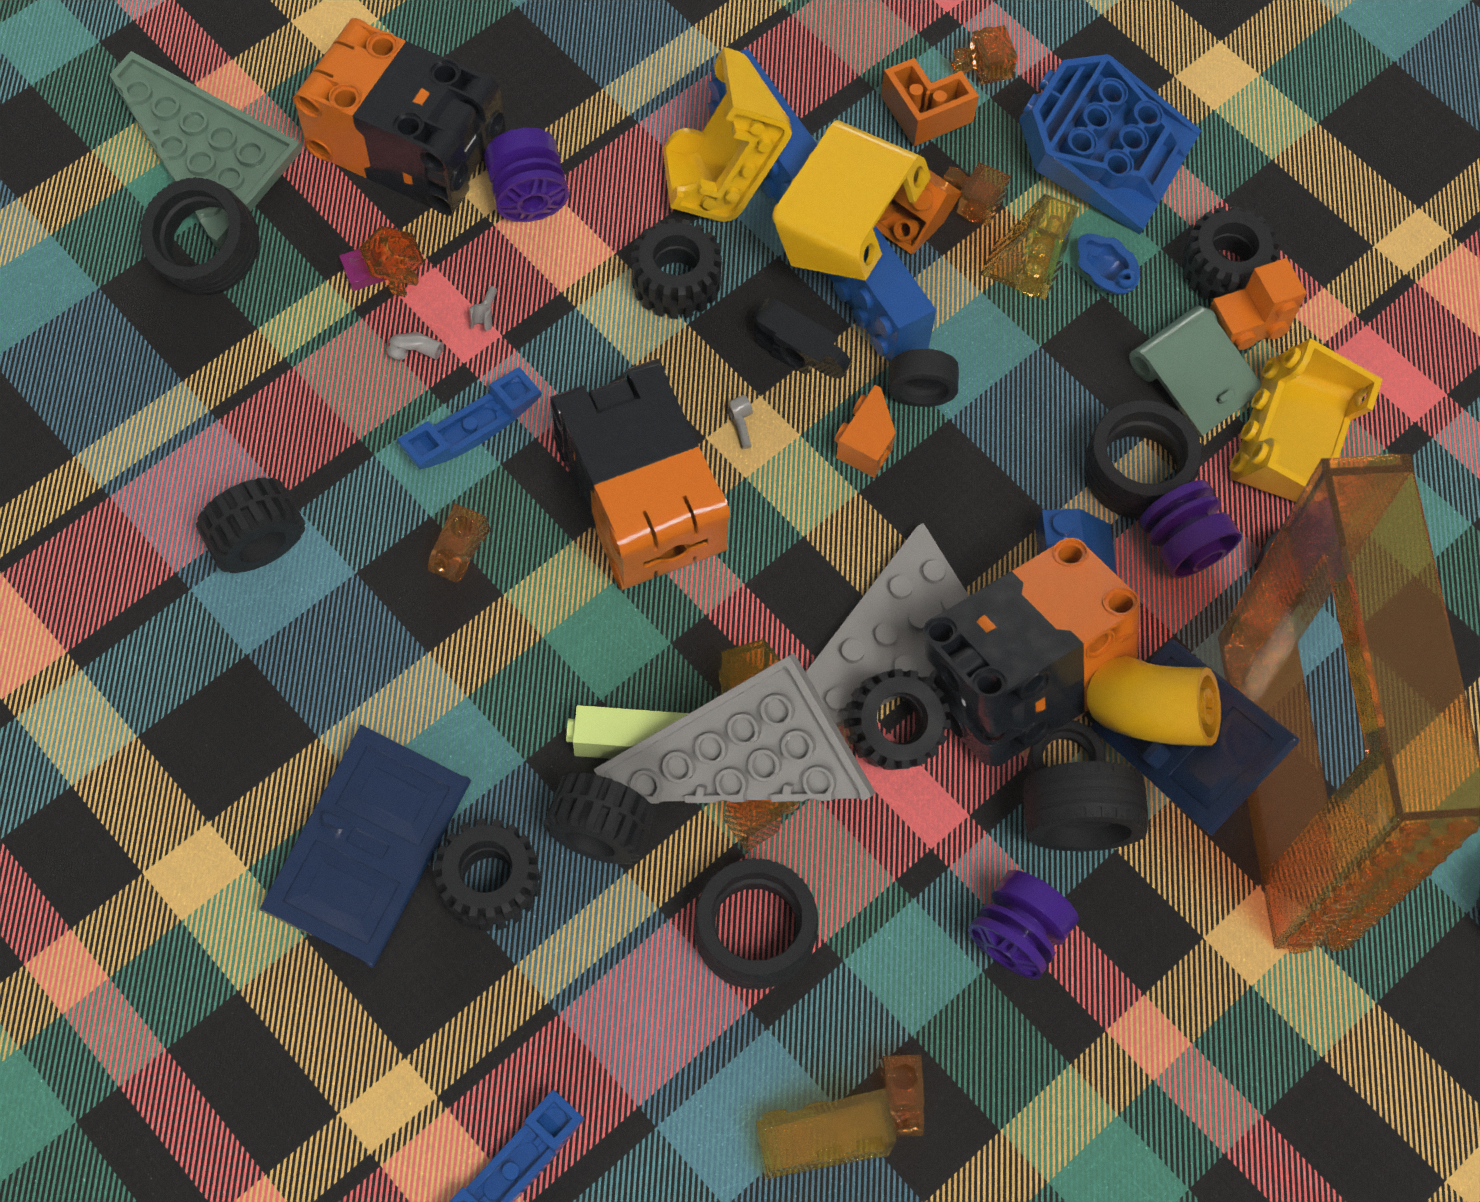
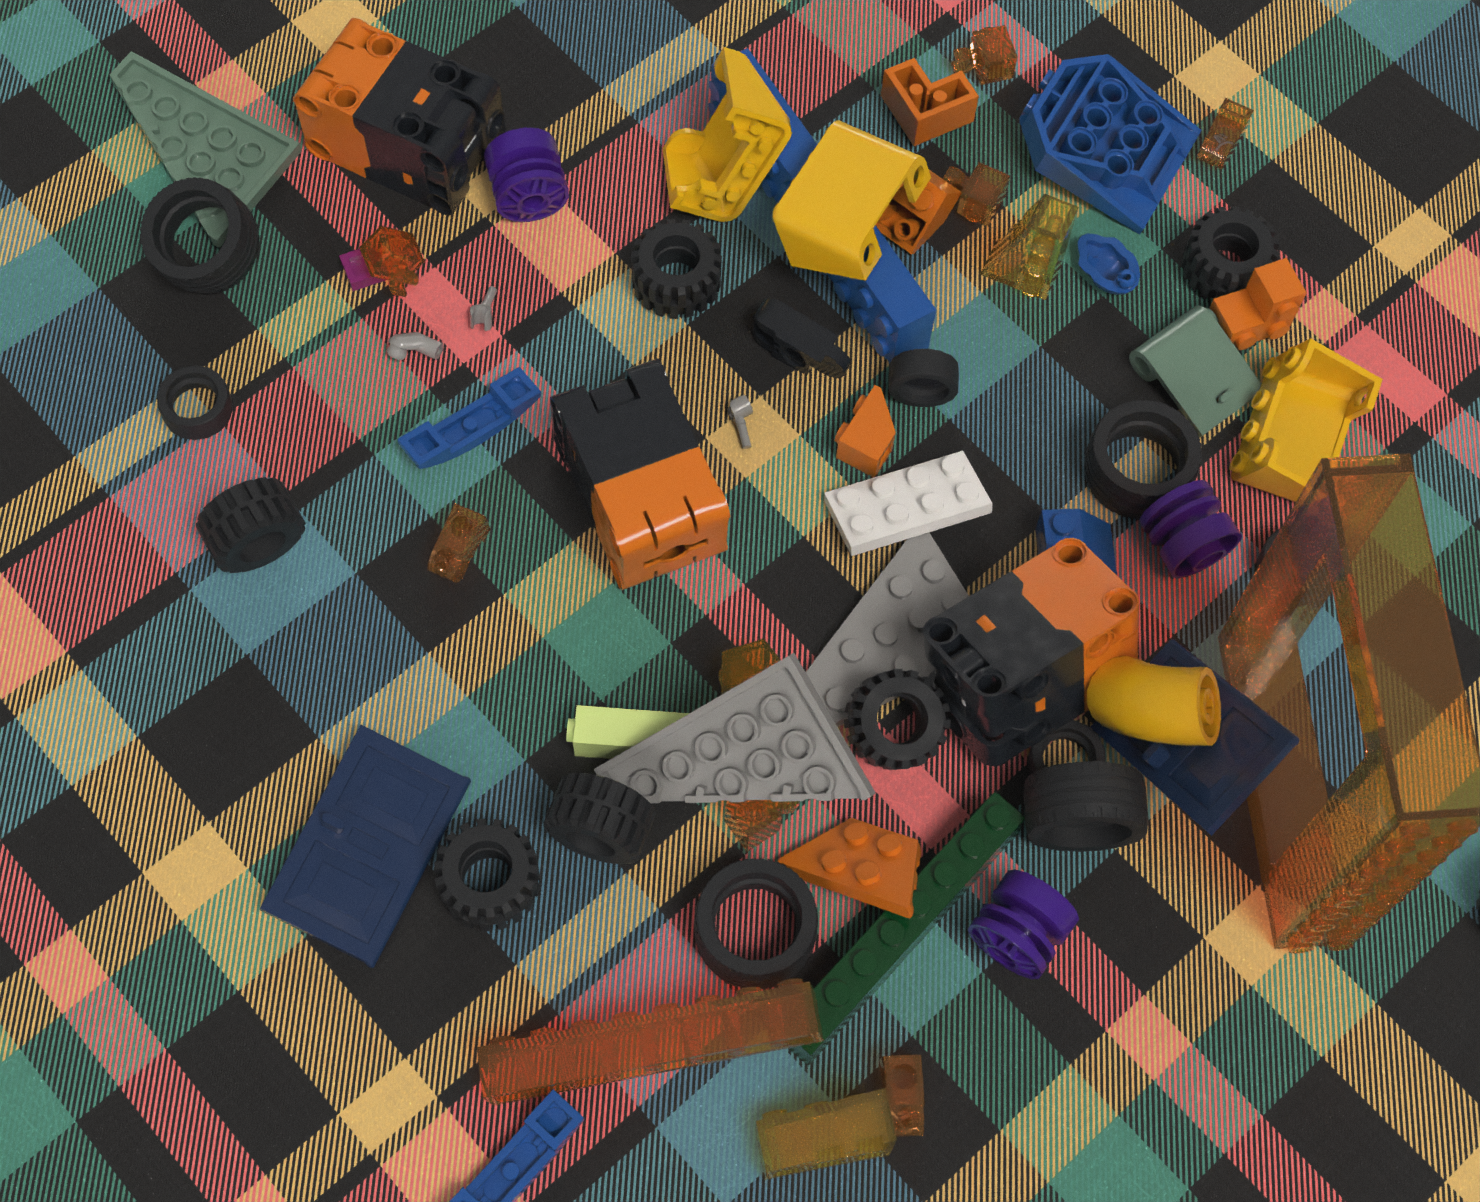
(191, 378): none -> black tyre
(649, 1042): none -> clear orange brick
(861, 864): none -> orange wing
(895, 936): none -> dark green brick
(907, 503): none -> white plate
(1225, 133): none -> clear orange leg

